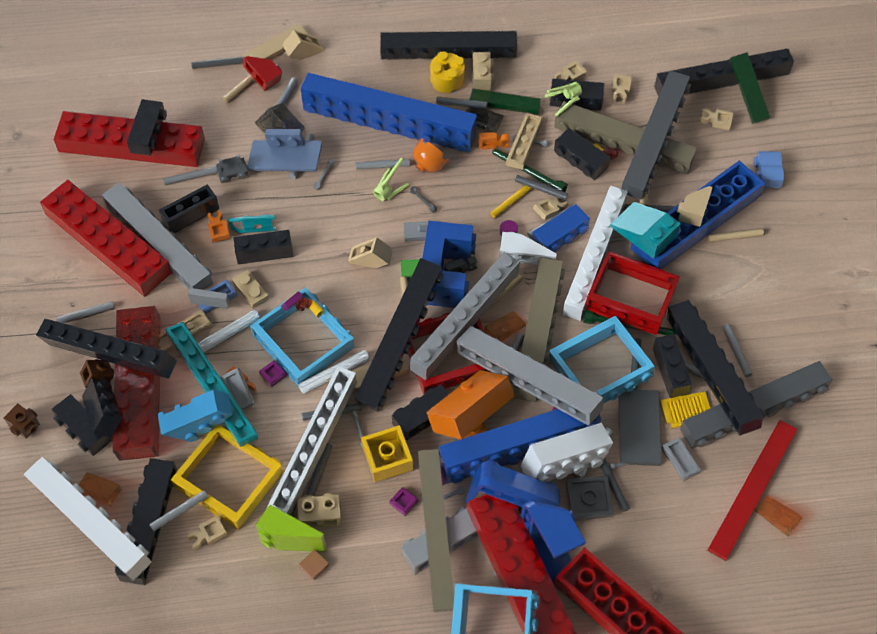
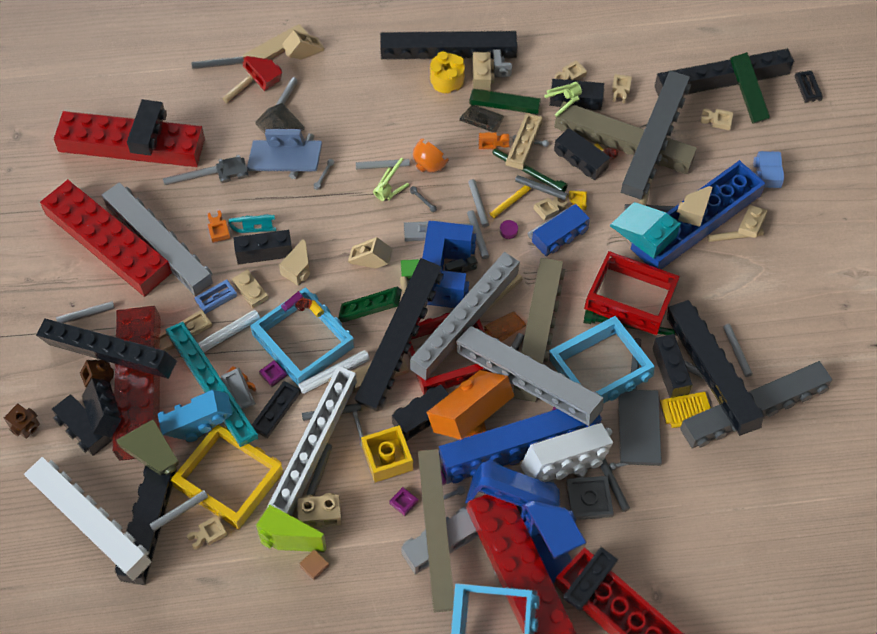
(100, 488): clear orange slope -> none
(150, 448): none -> olive slope
(189, 209): black brick -> none
(209, 298): light grey tile -> none
(275, 409): none -> black tile
(296, 265): none -> tan slope
(370, 304): none -> dark green tile
(388, 112): blue brick -> none
(462, 102): dark grey bar -> none
(478, 202): none -> light grey bar
(479, 238): none -> light grey bar
(500, 68): none -> light grey bracket
(524, 249): white slope -> none
(578, 198): none -> yellow tile
(590, 578): none -> black tile
(594, 253): white brick -> none
(681, 459): light grey tile -> none
(752, 221): none -> tan plate
(752, 490): red tile -> none
(779, 515): clear orange slope -> none
(805, 88): none -> black tile

